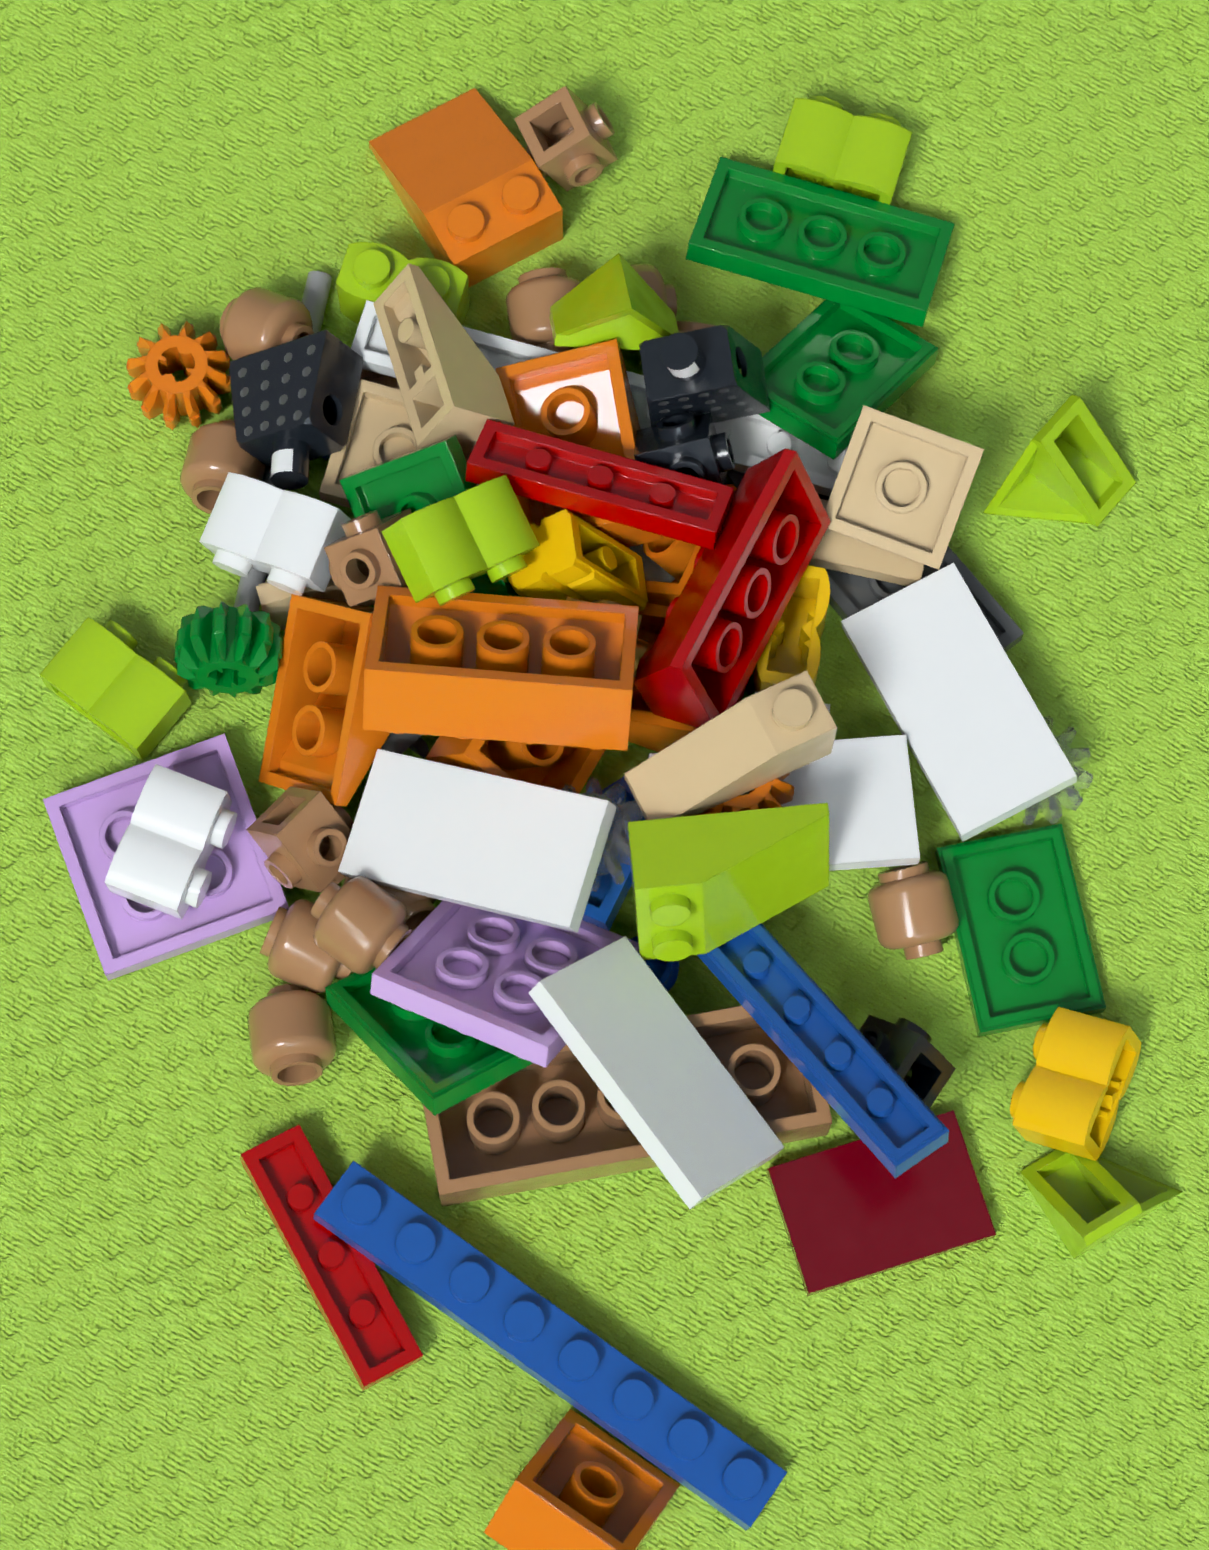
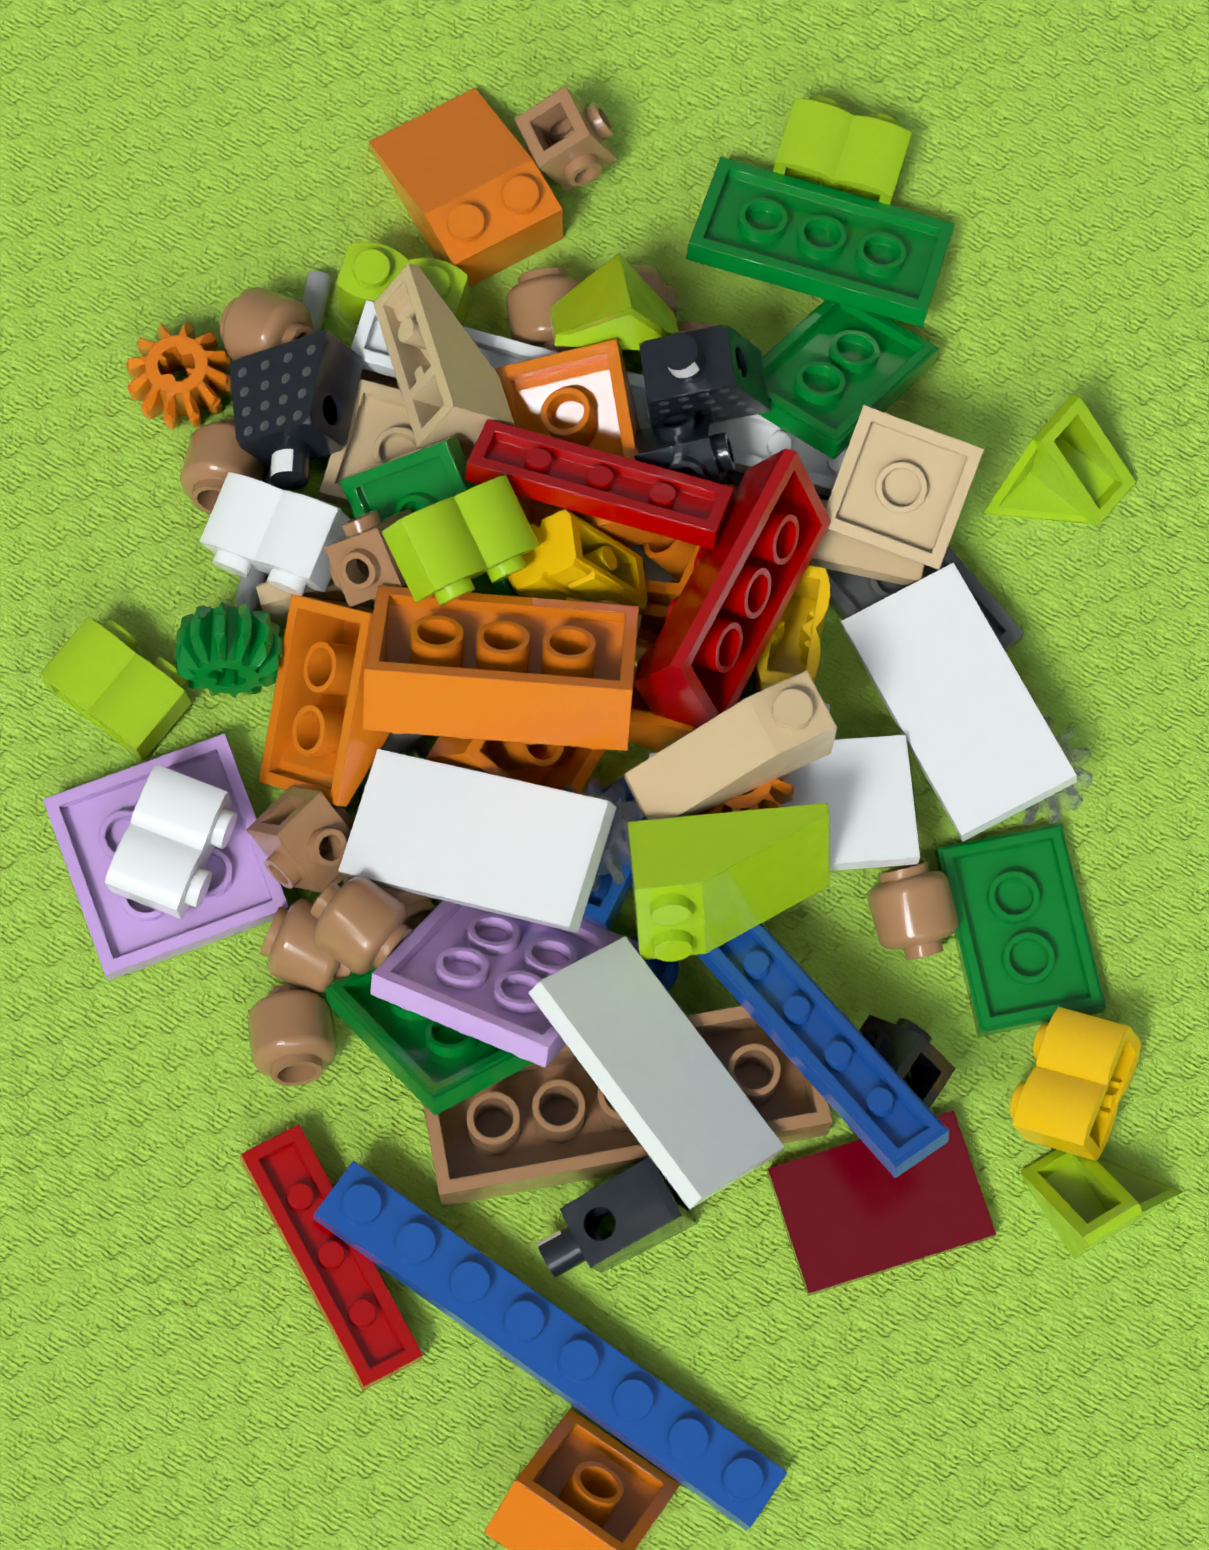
(644, 1212): none -> black torso

